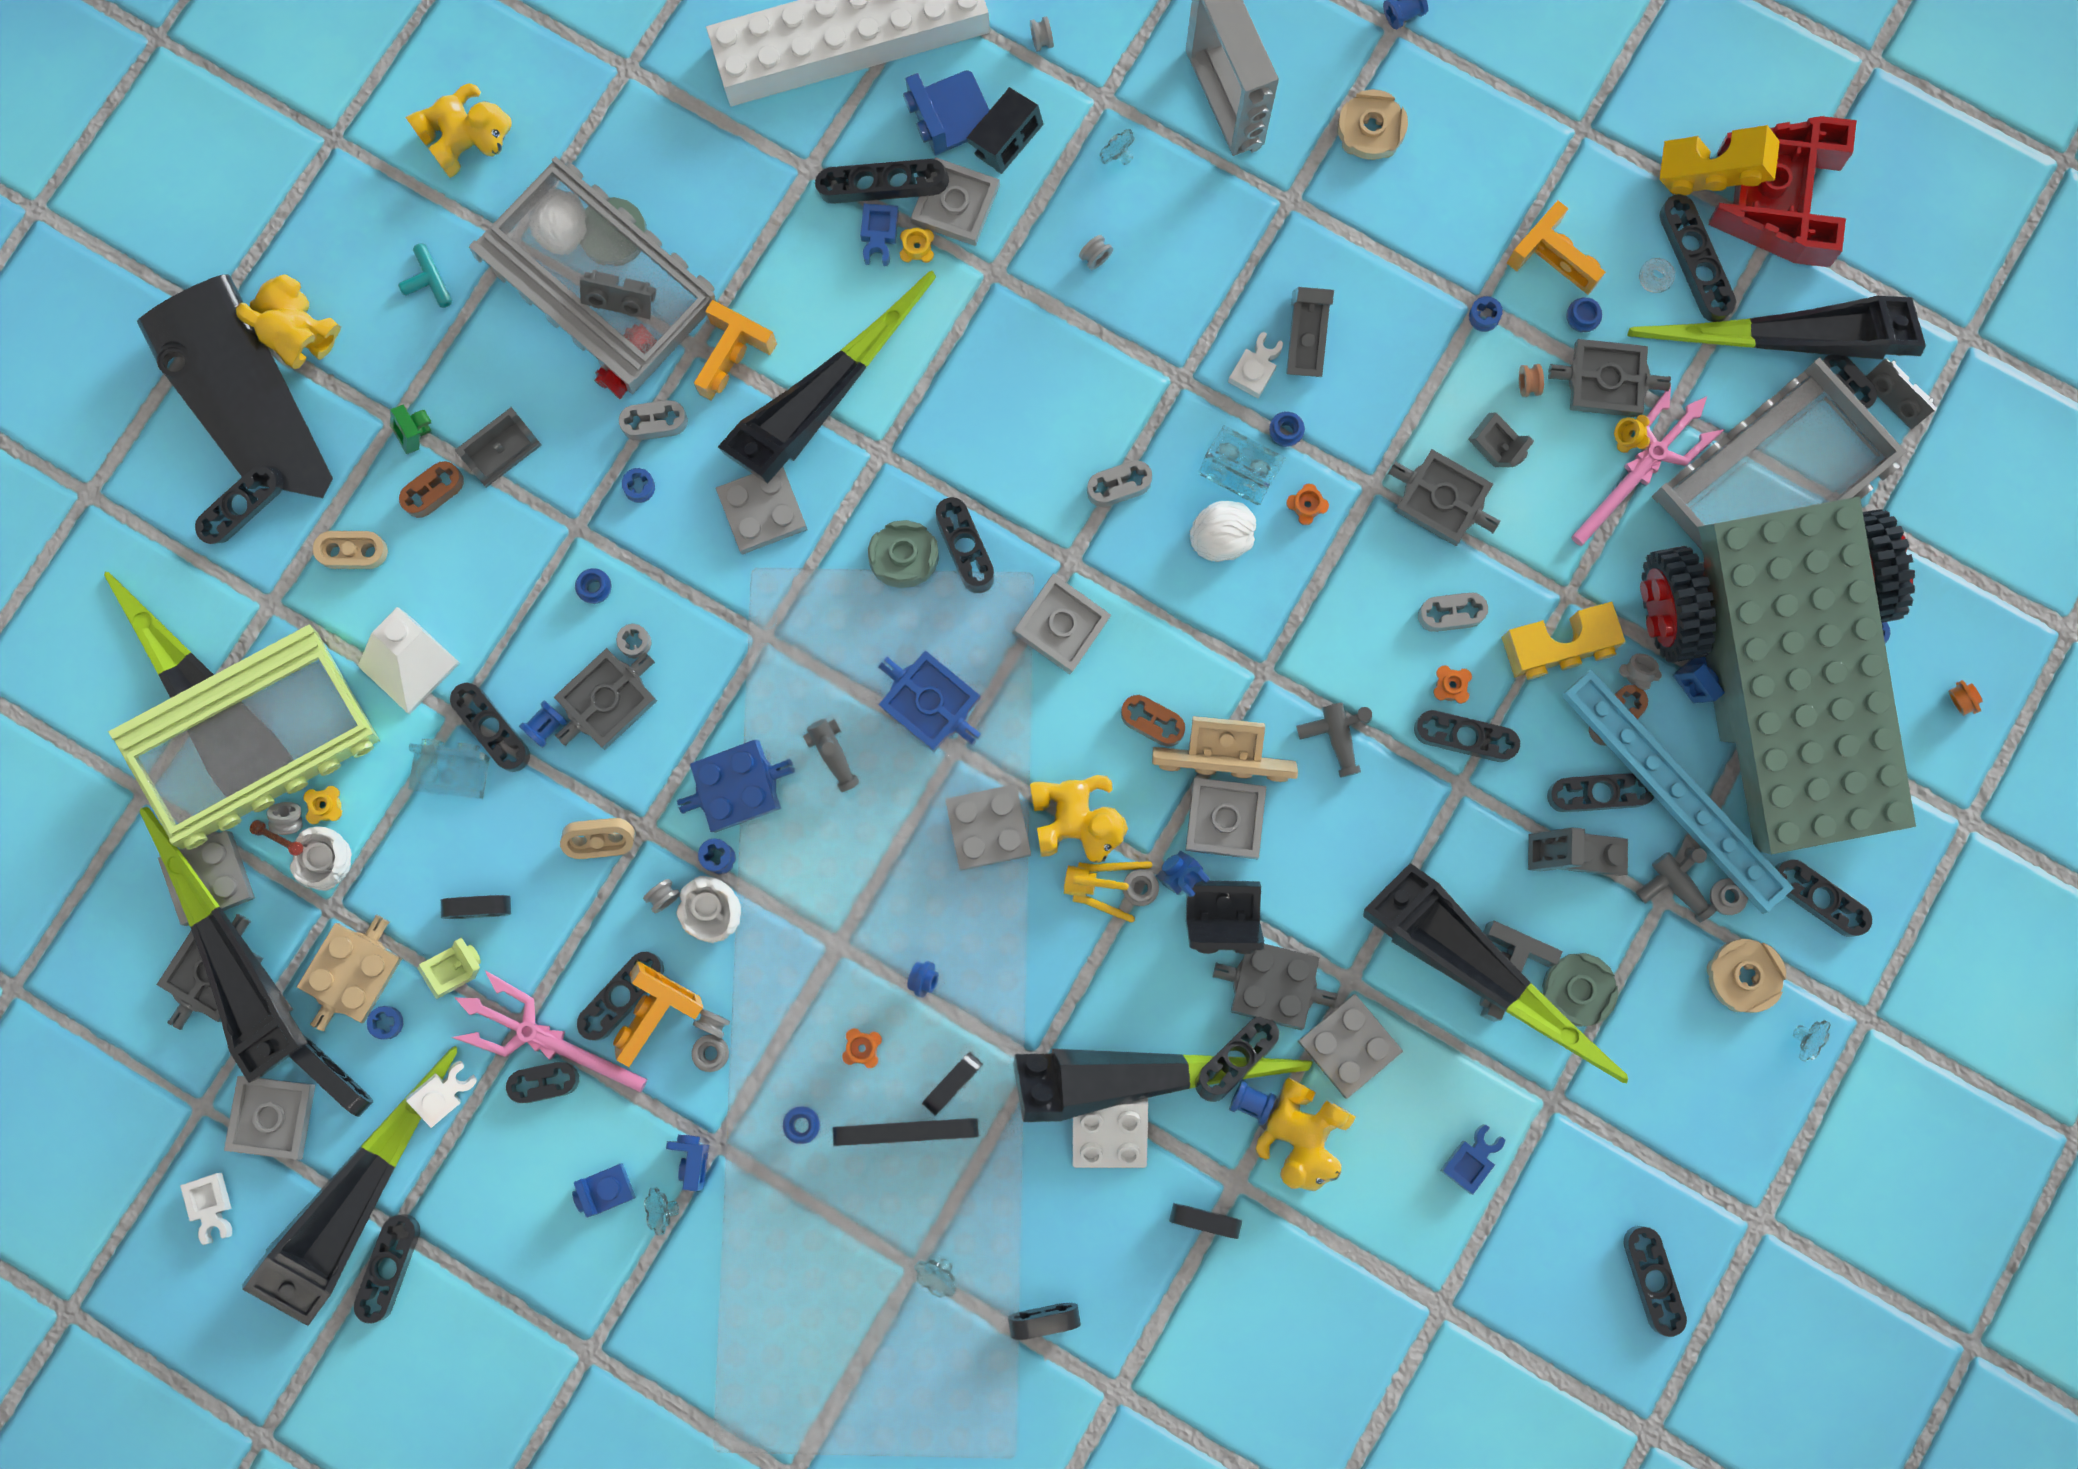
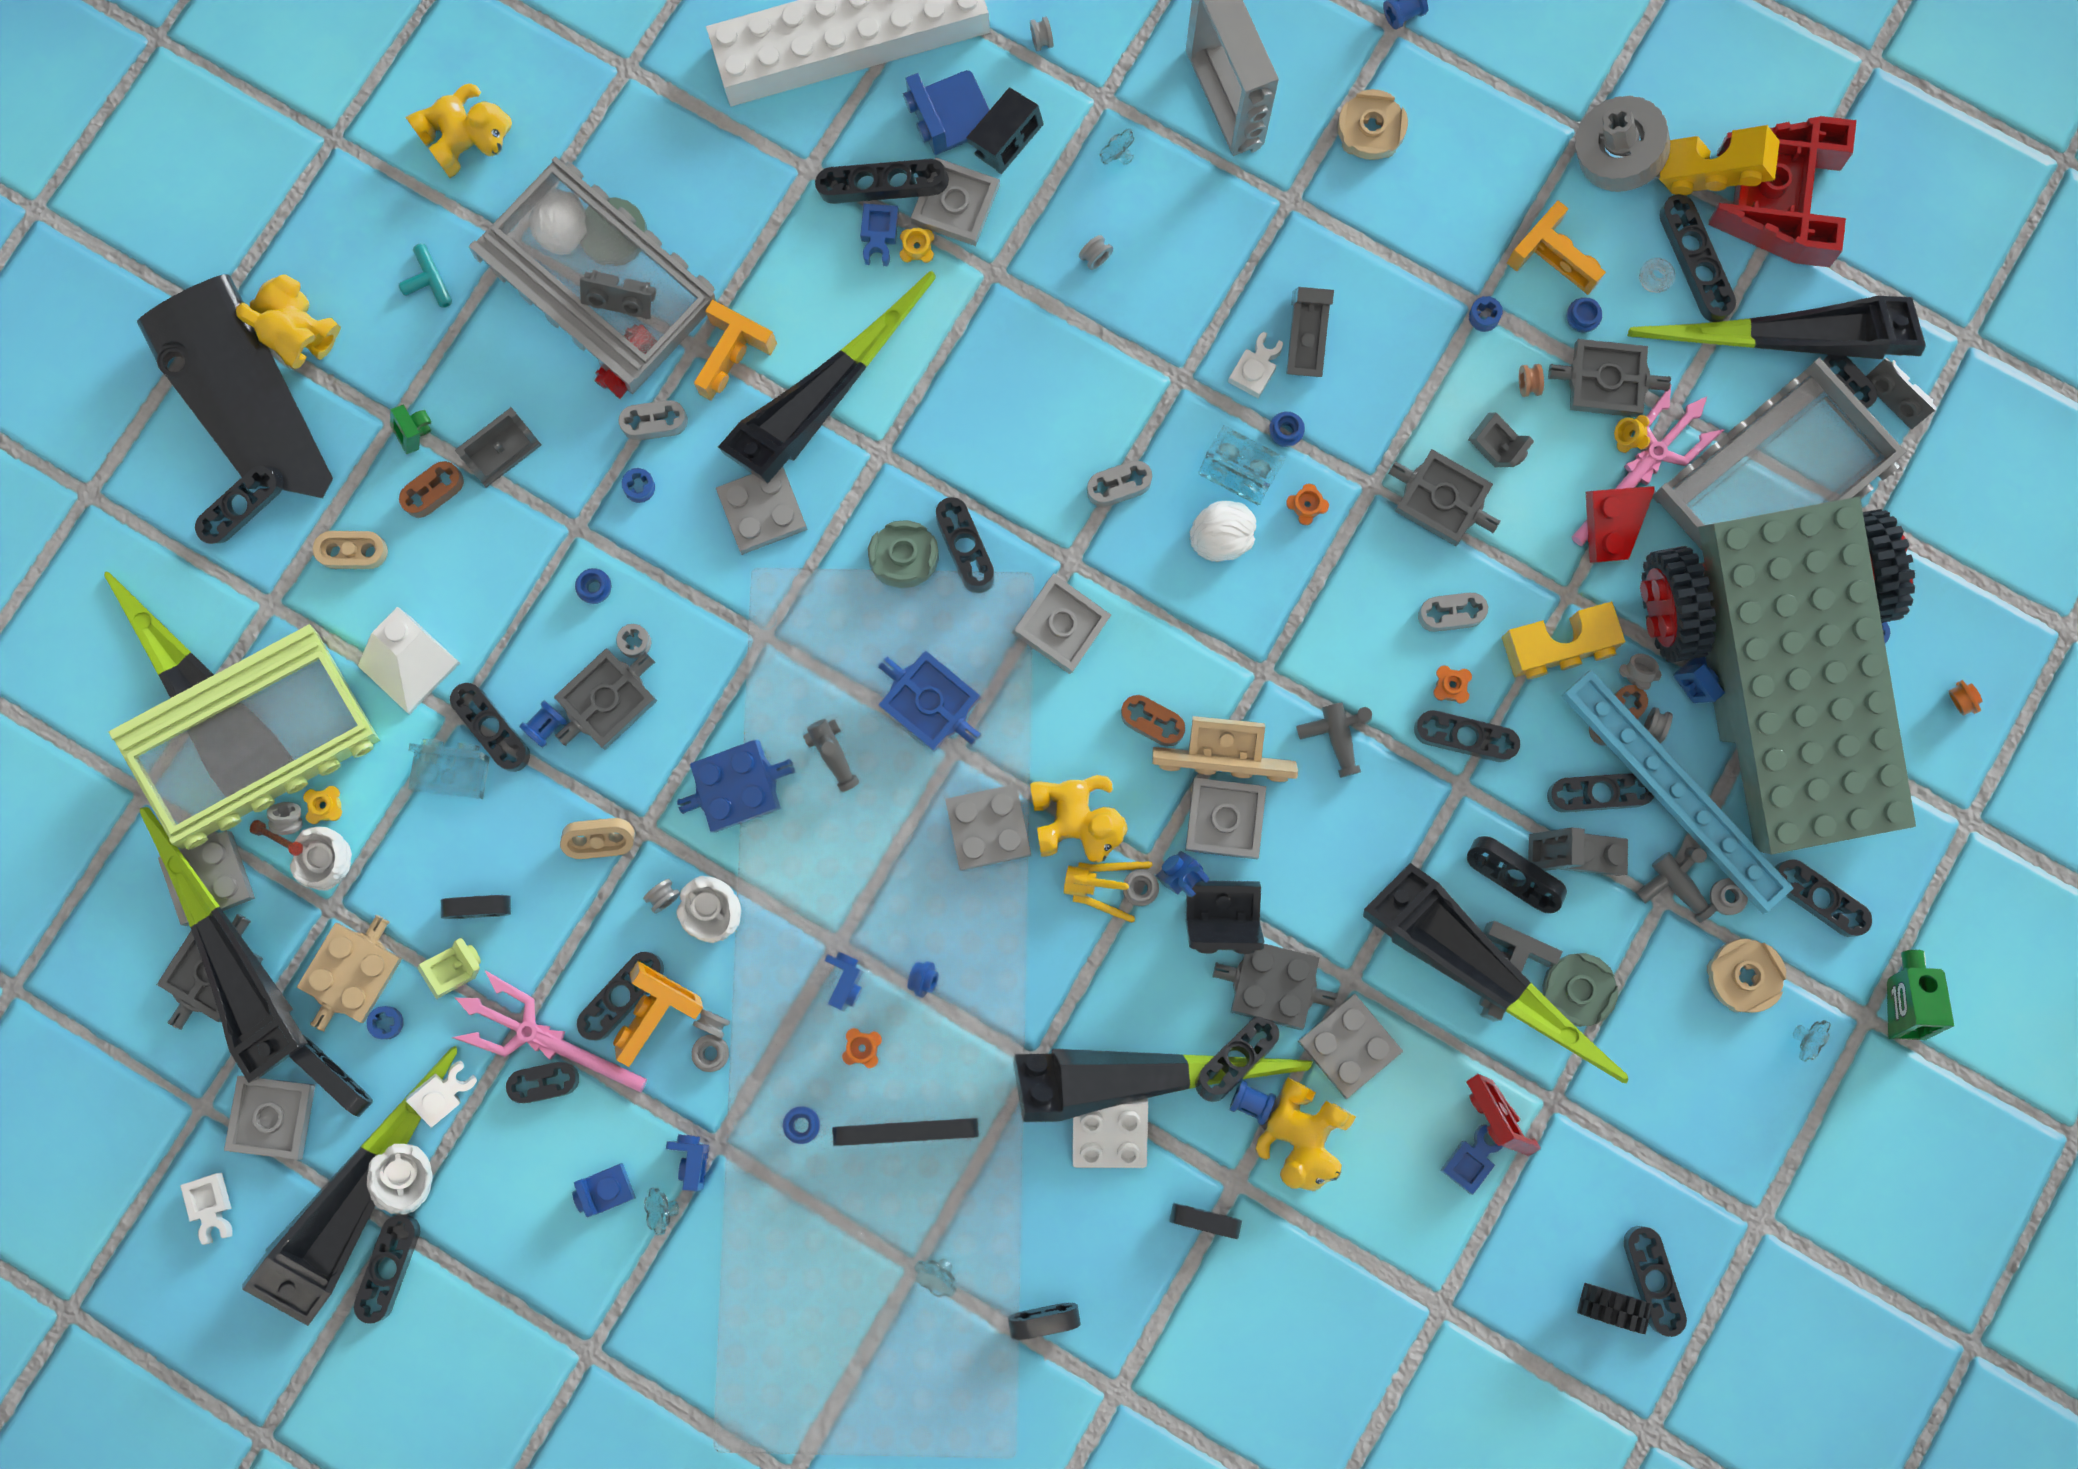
(399, 1179): none -> white hair
(706, 852): blue bush -> none
(847, 989): none -> blue bracket
(952, 1083): black beam -> none
(1490, 868): none -> black beam
(1500, 1115): none -> red wing
(1614, 1308): none -> black tyre
(1615, 521): none -> red wing
(1622, 124): none -> light grey piece
(1658, 724): none -> light grey bush
(1917, 1000): none -> green torso

